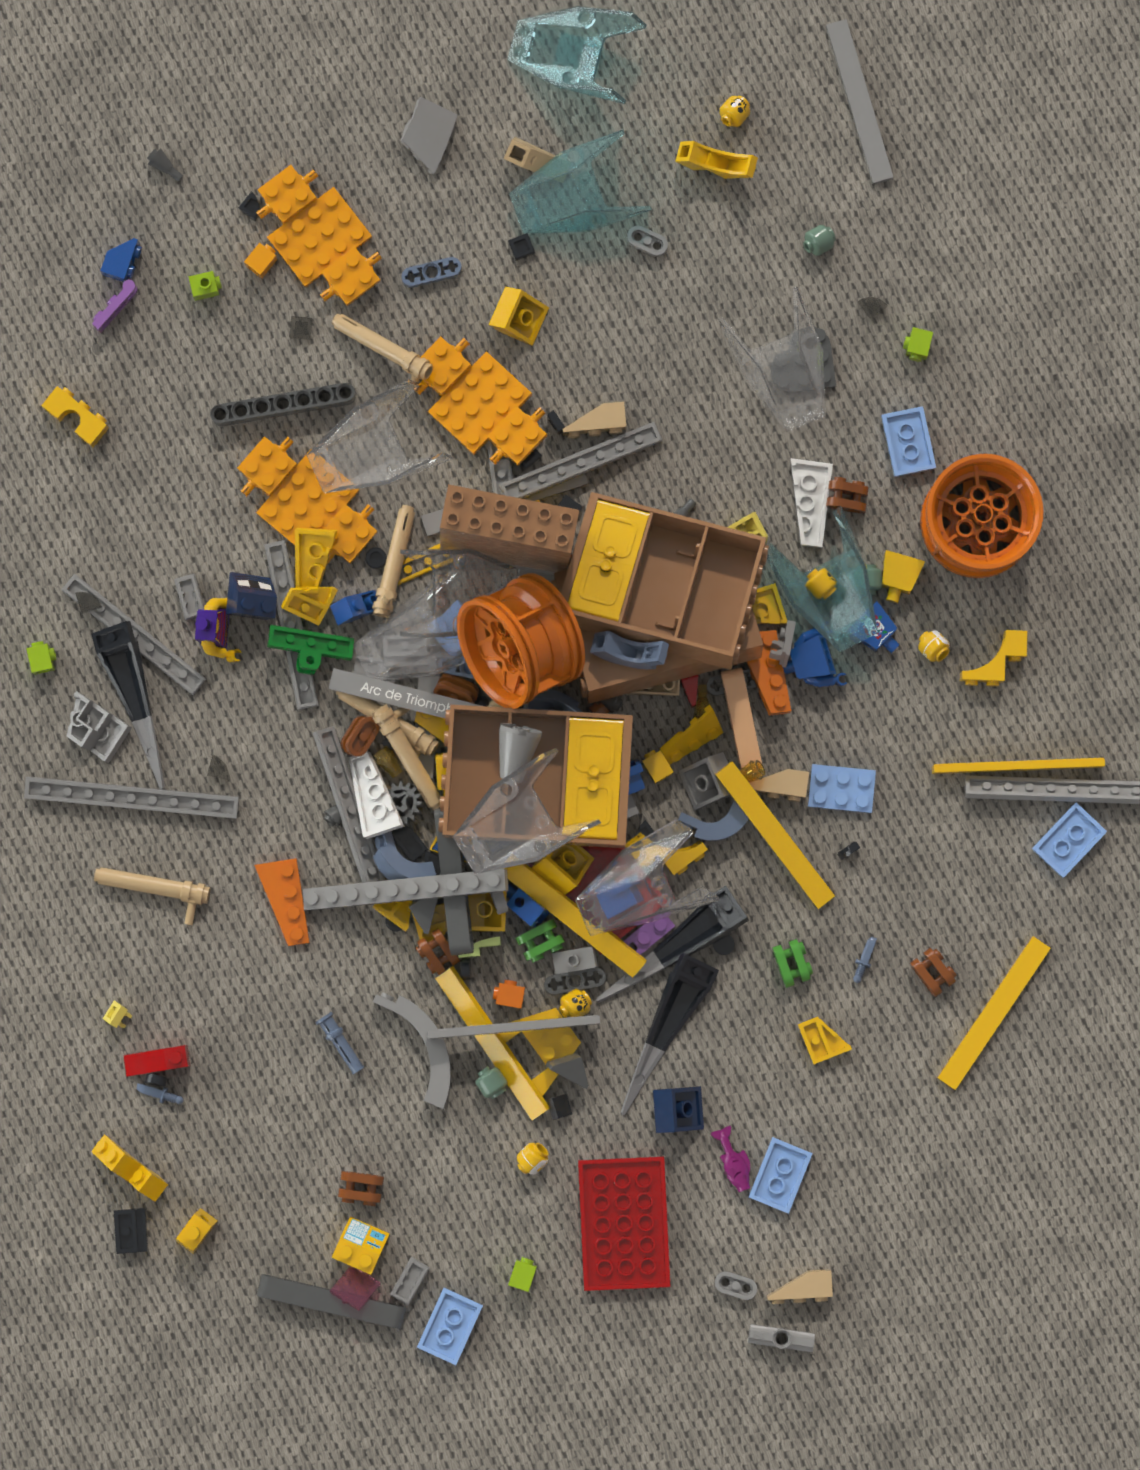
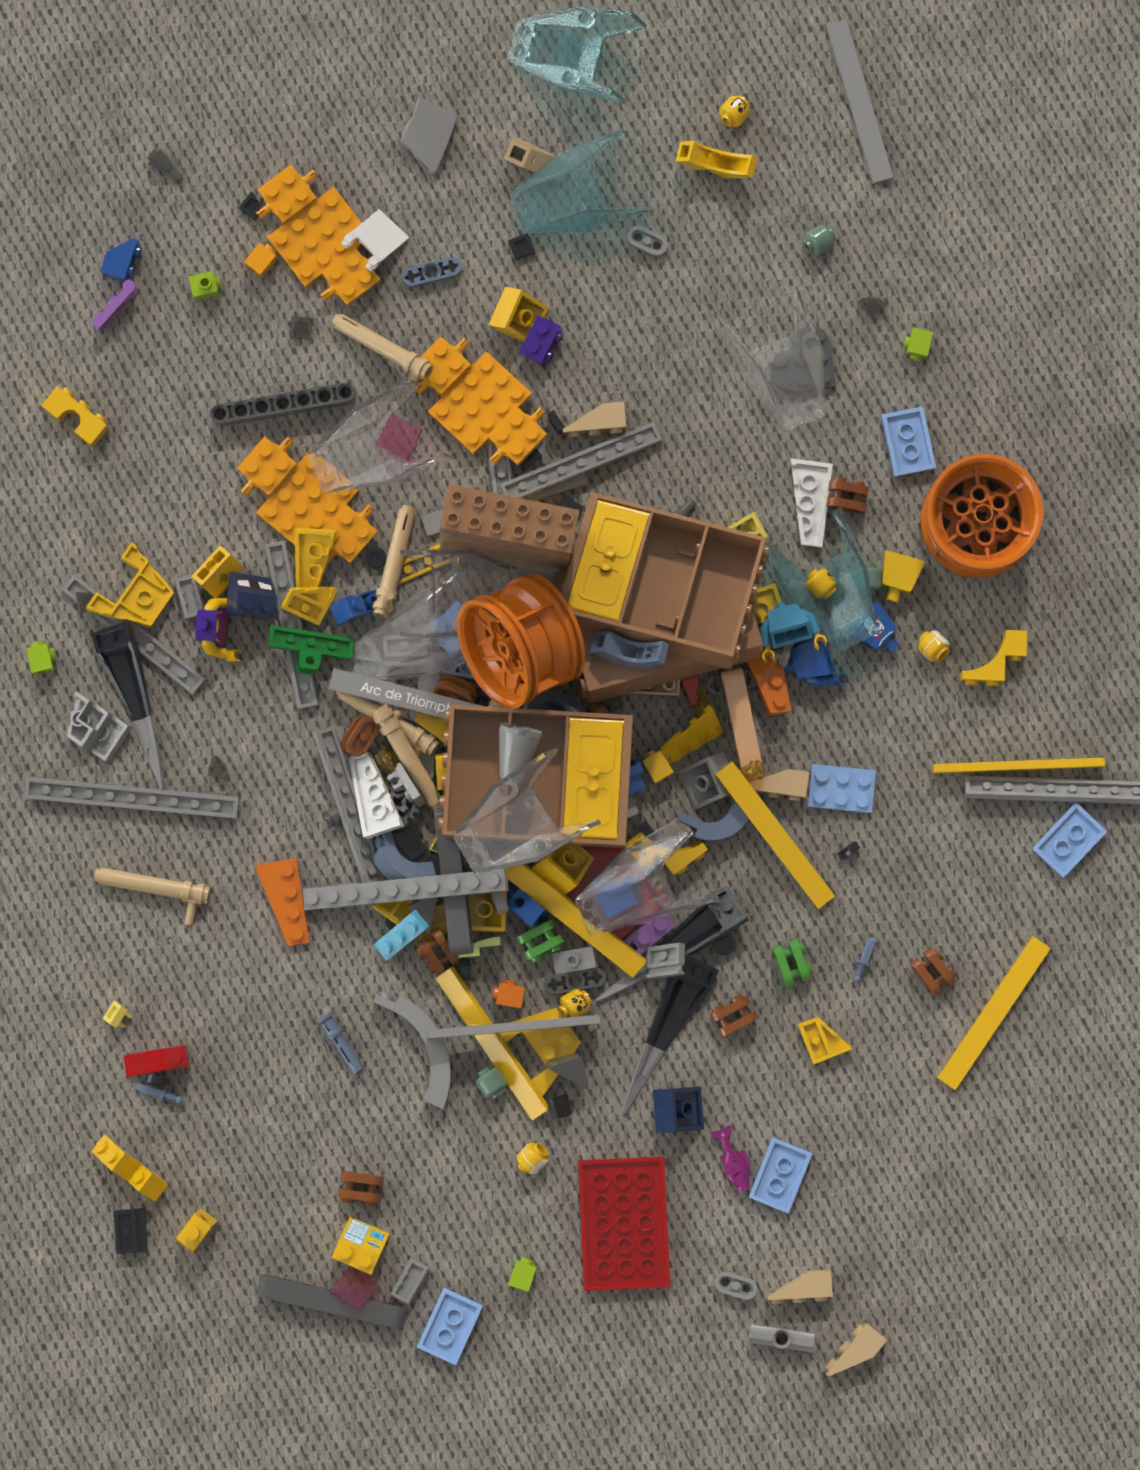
(143, 597): none -> yellow wing
(215, 571): none -> yellow brick
(377, 235): none -> white flag
(399, 437): none -> clear pink piece
(401, 935): none -> medium azure plate
(405, 781): none -> light grey plate
(541, 341): none -> dark purple bracket
(665, 960): none -> light grey plate
(738, 1003): none -> dark orange brick
(788, 625): none -> dark azure torso
(860, 1348): none -> tan slope

